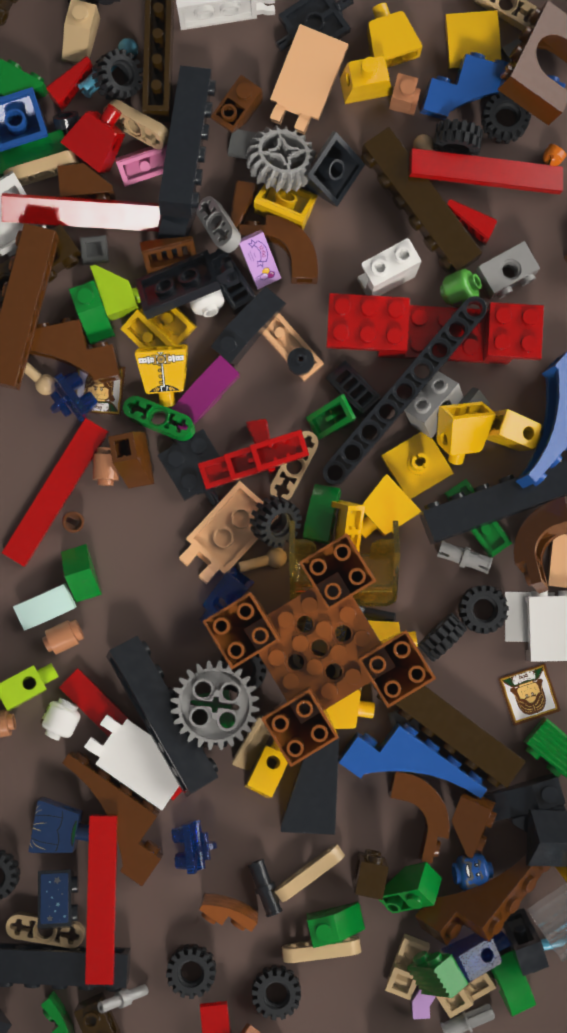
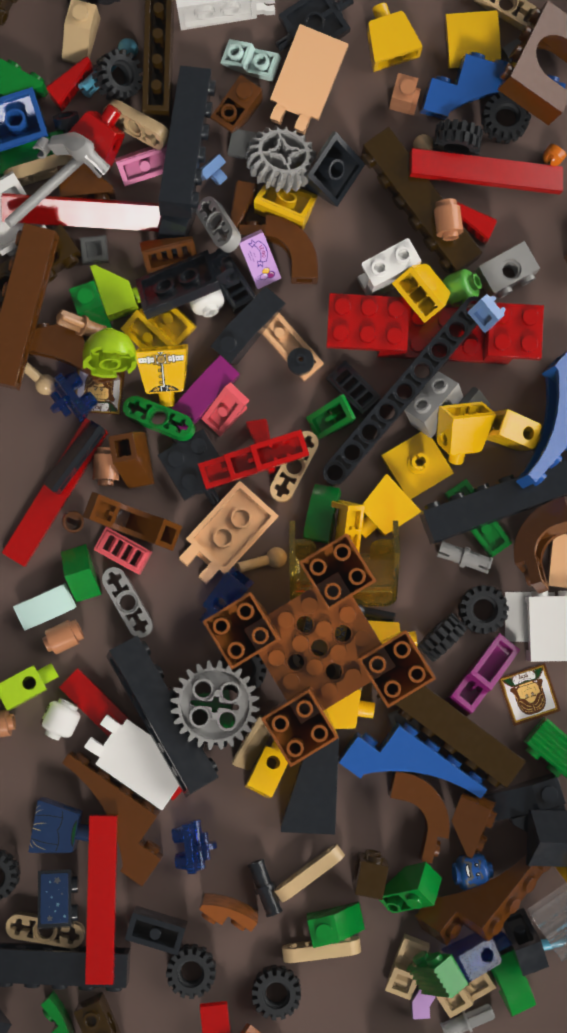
(42, 192): none -> light grey bar
(74, 457): none -> black slope
(75, 145): none -> light grey arm
(79, 324): none -> medium nougat axle
(109, 353): none -> lime cylinder
(111, 588): none -> light grey beam
(122, 998): light grey bar -> none
(132, 521): none -> reddish brown arch
(142, 560): none -> coral slope
(156, 930): none -> black brick
(212, 170): none -> medium blue tile
(225, 409): none -> coral slope
(250, 61): none -> light aqua slope
(267, 513): black tyre -> none
(367, 80): yellow torso -> none
(422, 290): none -> yellow torso
(448, 219): none -> nougat brick
(482, 675): none -> magenta slope
(486, 313): none -> medium blue tile

